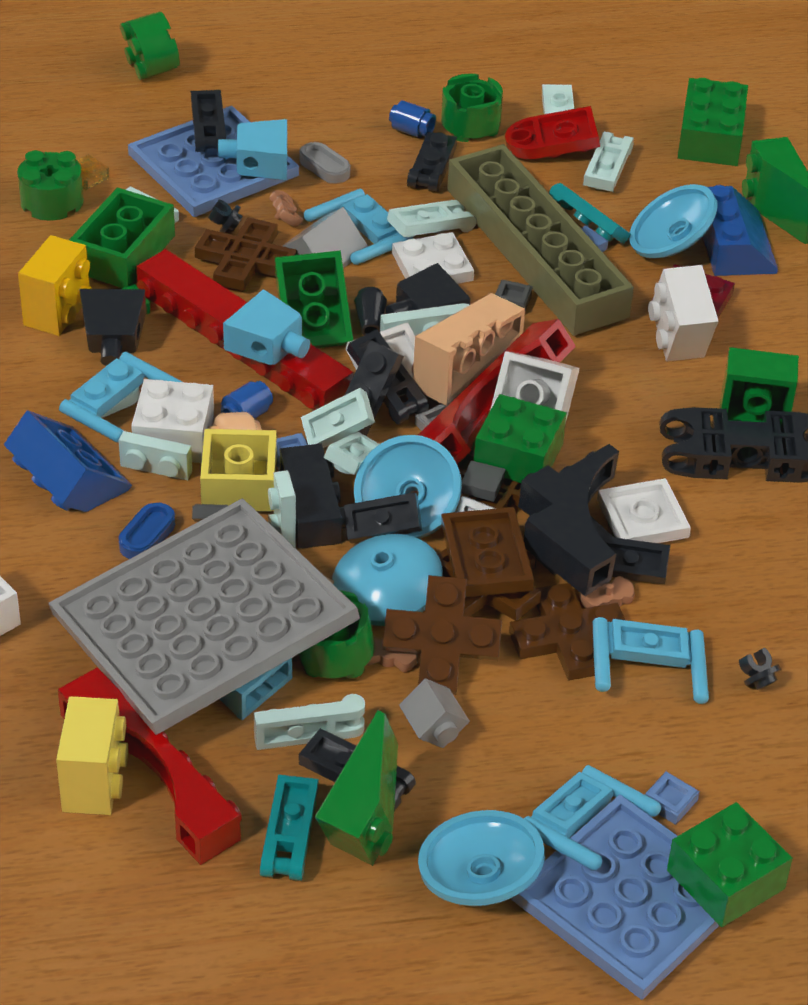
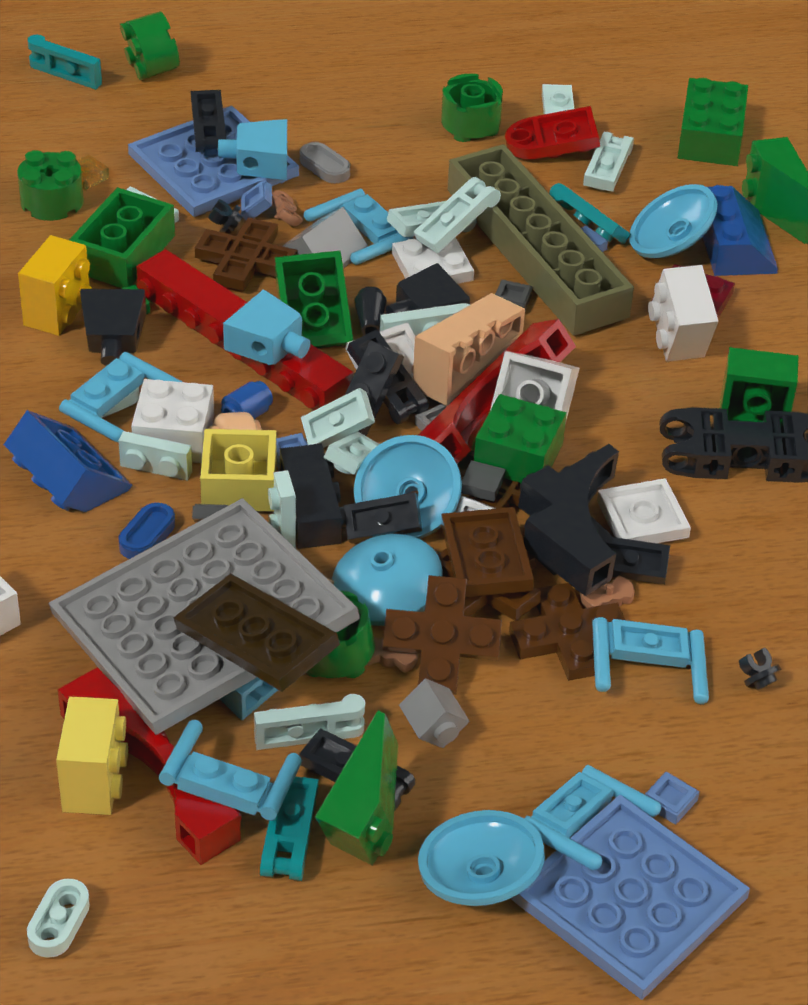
(57, 921): none -> light aqua plate
(64, 62): none -> teal plate
(226, 782): none -> medium azure plate
(256, 200): none -> medium blue tile
(256, 632): none -> dark brown plate
(412, 119): blue brick -> none
(432, 161): black plate -> none
(456, 214): none -> light aqua plate
(729, 864): green brick -> none

